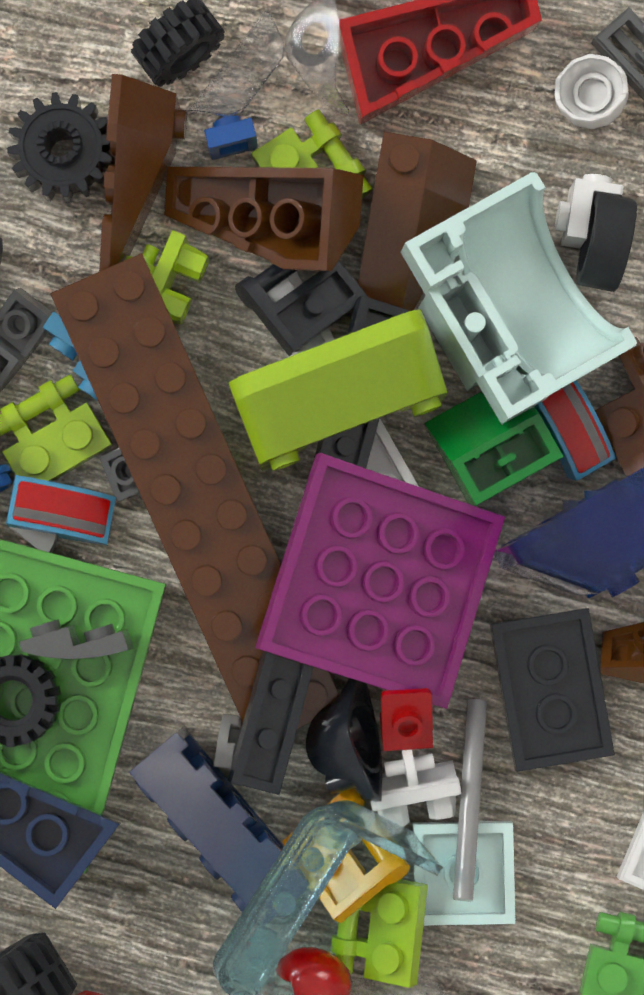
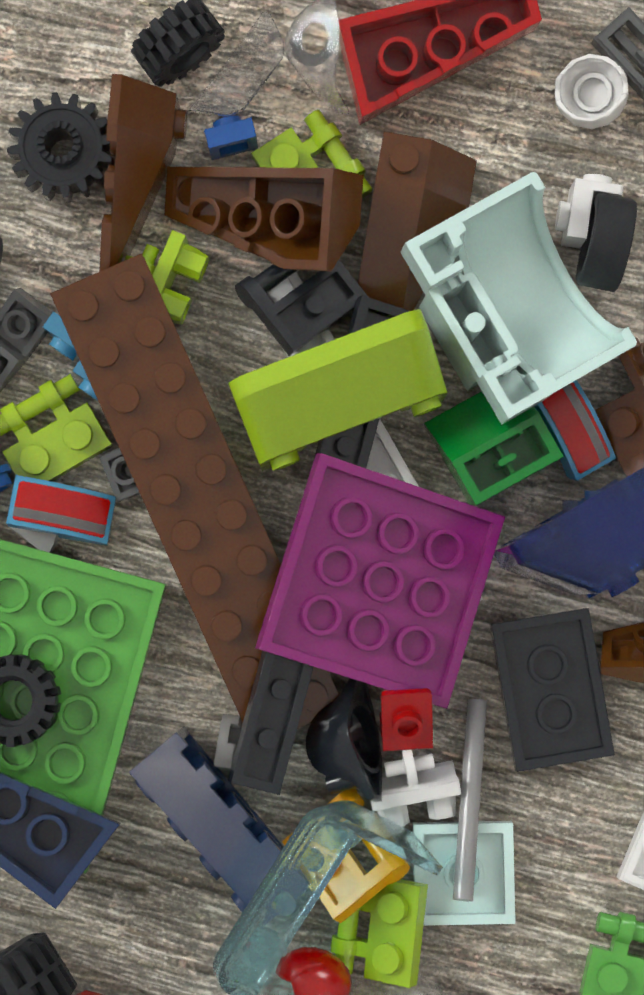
(63, 643): dark grey slope -> none

